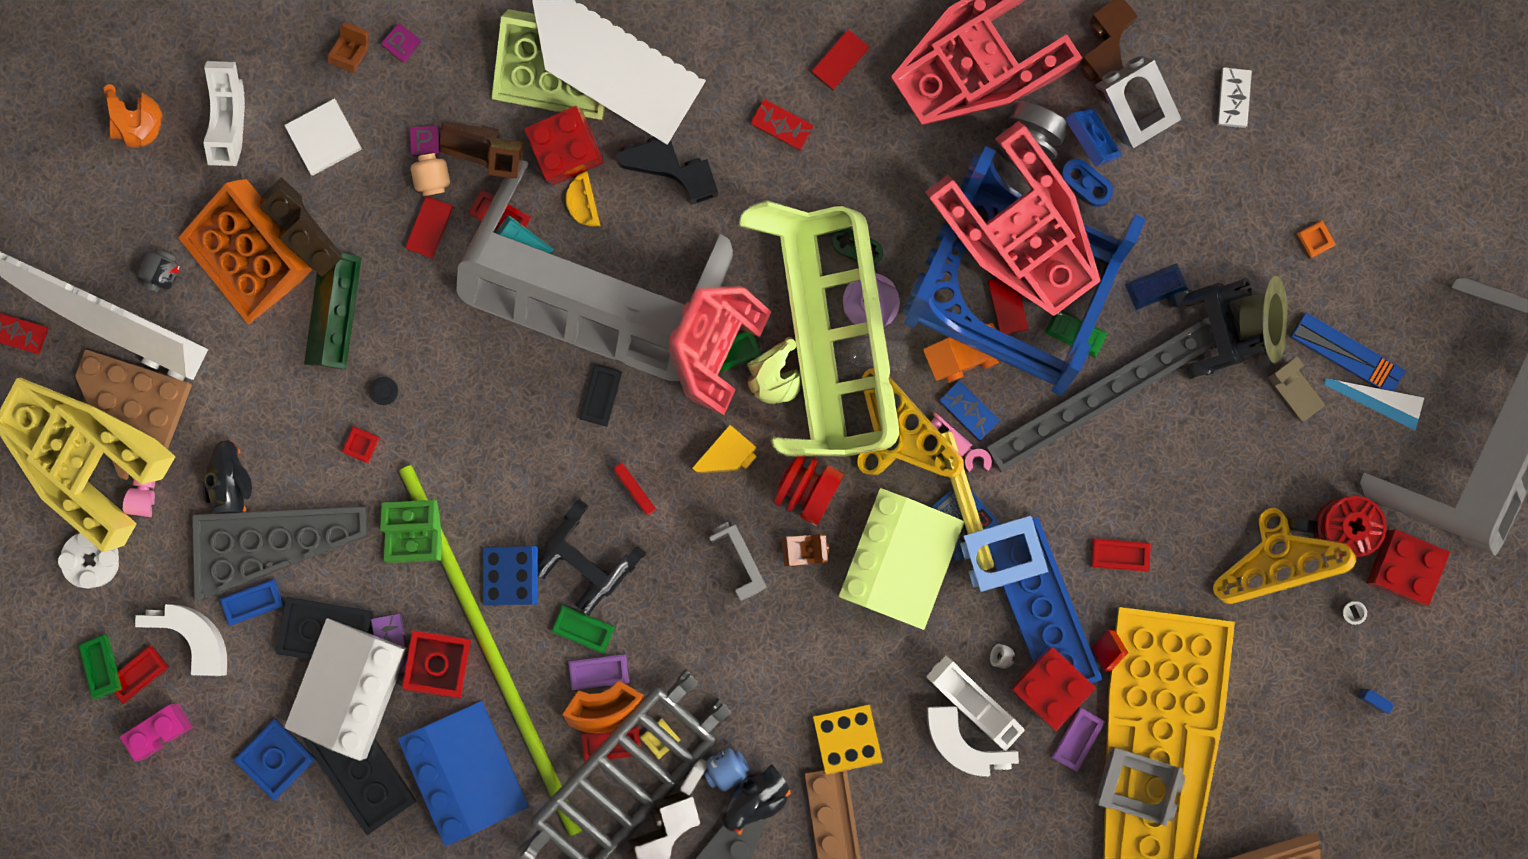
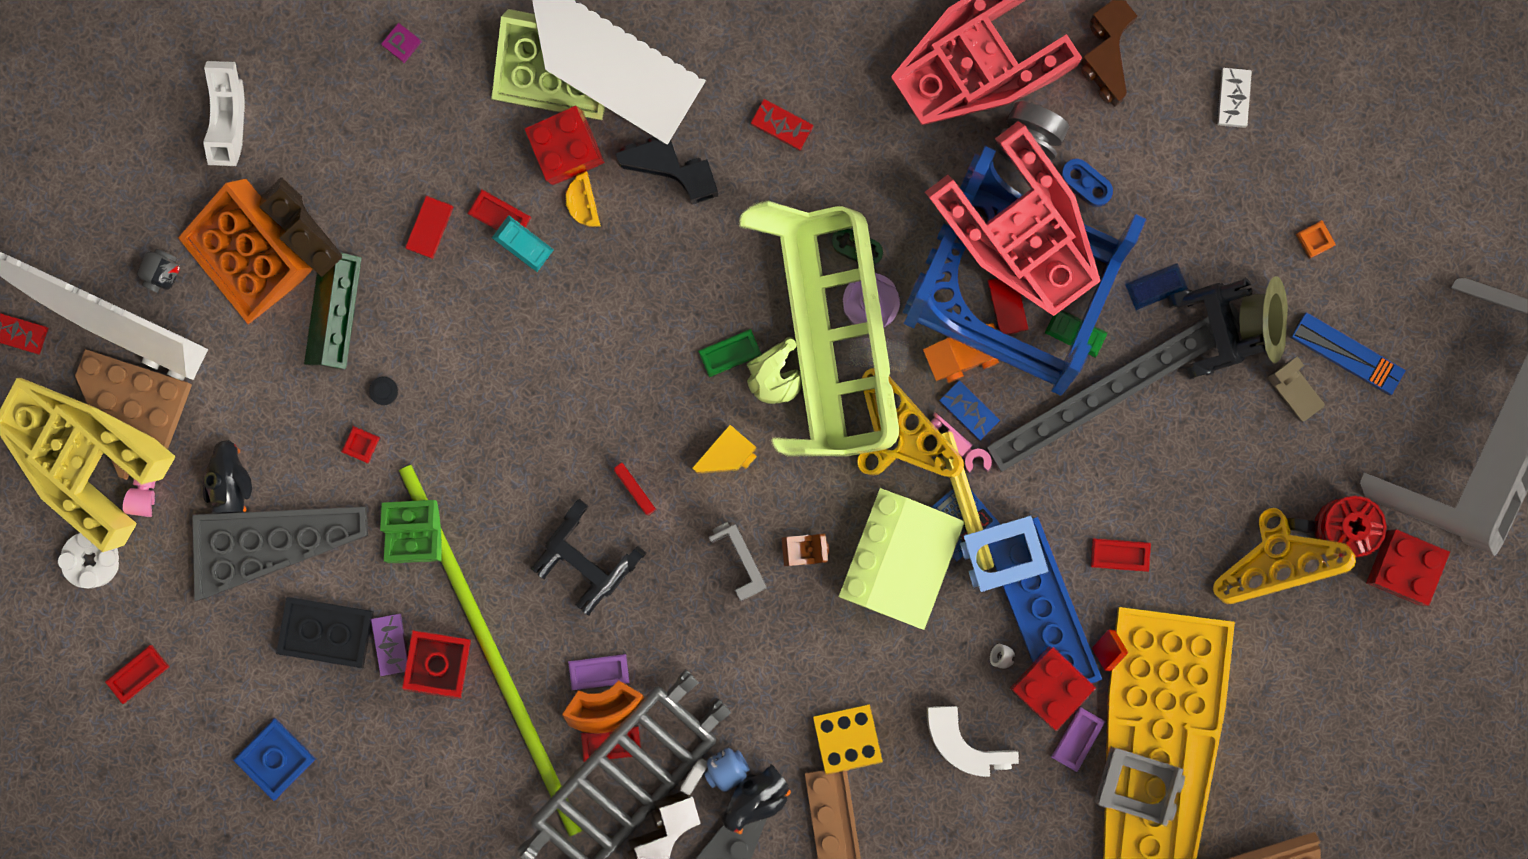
(99, 667): green tile -> none
(133, 127): orange helmet -> none
(147, 736): dark pink brick -> none
(205, 640): white arch -> none
(251, 602): blue tile -> none
(323, 137): white tile -> none
(346, 689): white slope -> none
(349, 48): dark orange bracket -> none
(367, 786): black plate -> none
(424, 140): magenta tile -> none
(430, 174): light nougat head -> none
(463, 773): blue slope -> none
(483, 147): reddish brown arch -> none
(510, 575): blue tile -> none
(575, 290): light grey piece -> none
(583, 629): green tile -> none
(601, 395): black tile -> none
(654, 744): light yellow tile -> none
(706, 337): coral wedge -> none
(808, 488): red wheel -> none
(840, 60): red tile -> none
(975, 703): white arch -> none
(1093, 137): blue tile -> none
(1113, 86): panel -> none
(1348, 615): white hinge -> none
(1375, 700): blue tile -> none
(1395, 405): sticker -> none

